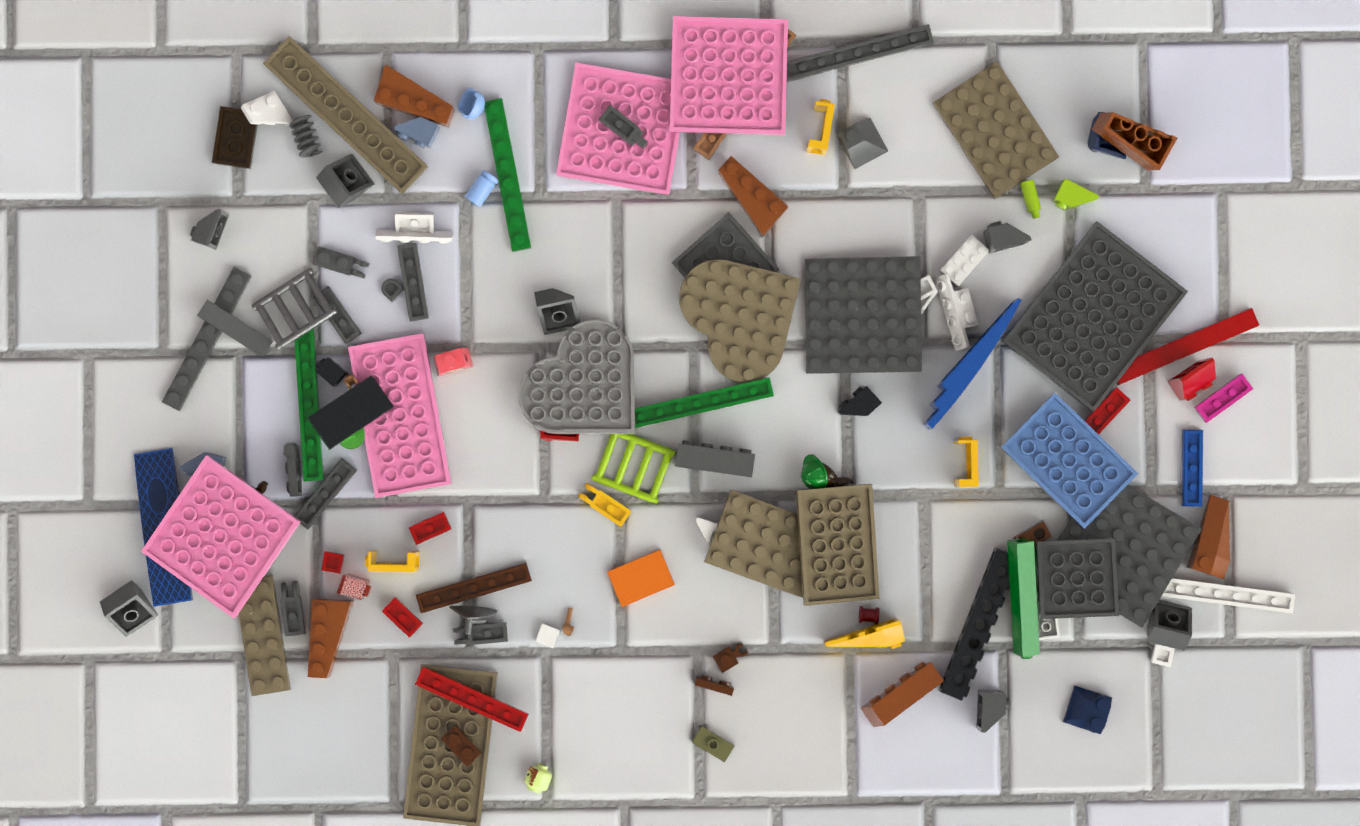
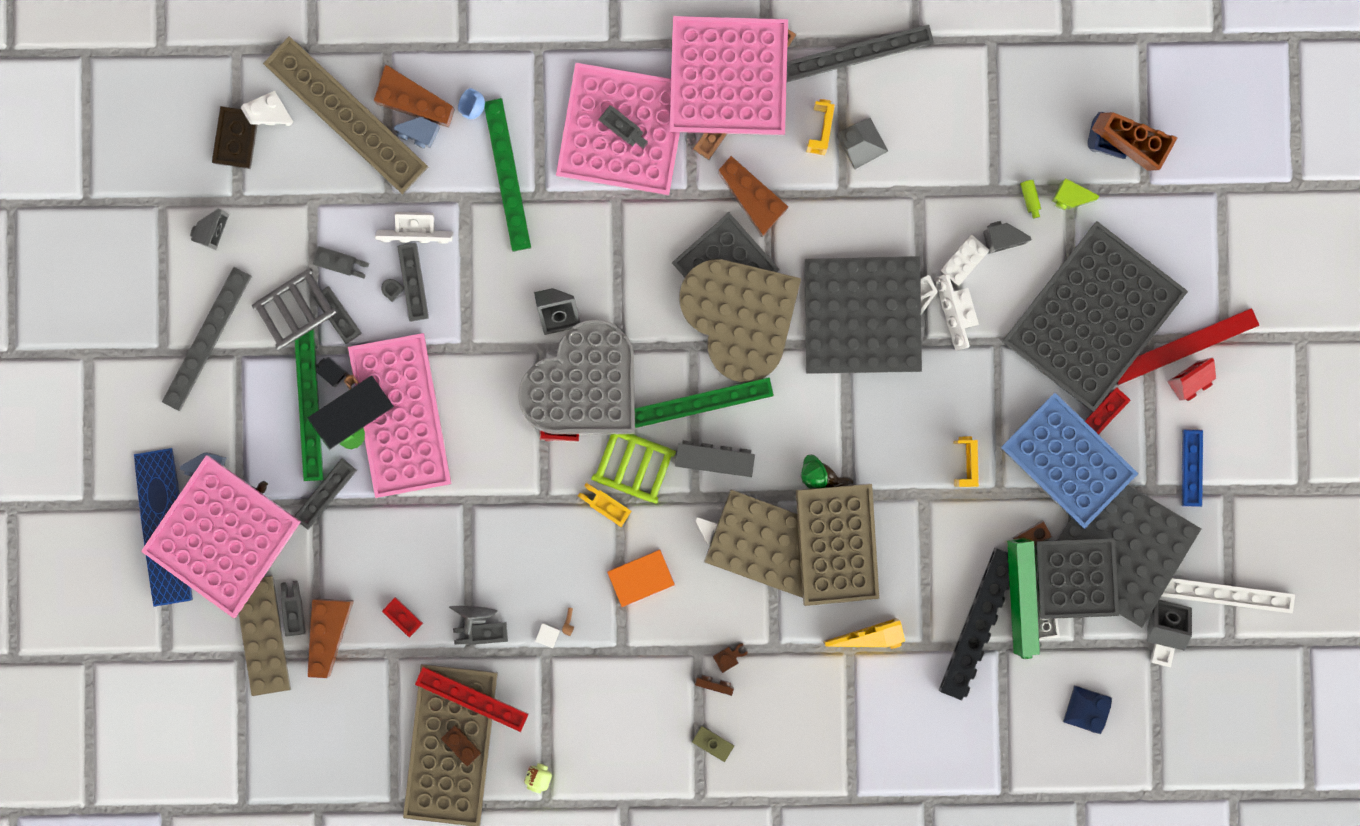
(128, 608): dark grey slope -> none
(234, 328): dark grey tile -> none
(293, 469): dark grey hinge -> none
(304, 137): dark grey piece -> none
(332, 562): red plate -> none
(344, 180): dark grey slope -> none
(354, 586): clear red slope -> none
(412, 563): yellow panel -> none
(430, 528): red plate -> none
(453, 361): coral torso -> none
(473, 588): reddish brown tile -> none
(481, 188): light blue piece -> none
(861, 404): black slope -> none
(868, 615): dark red bush -> none
(902, 695): dark orange wedge -> none
(968, 366): blue slope -> none
(990, 708): dark grey slope -> none
(995, 130): dark tan plate -> none
(1212, 544): dark orange wedge -> none
(1223, 398): dark pink plate -> none

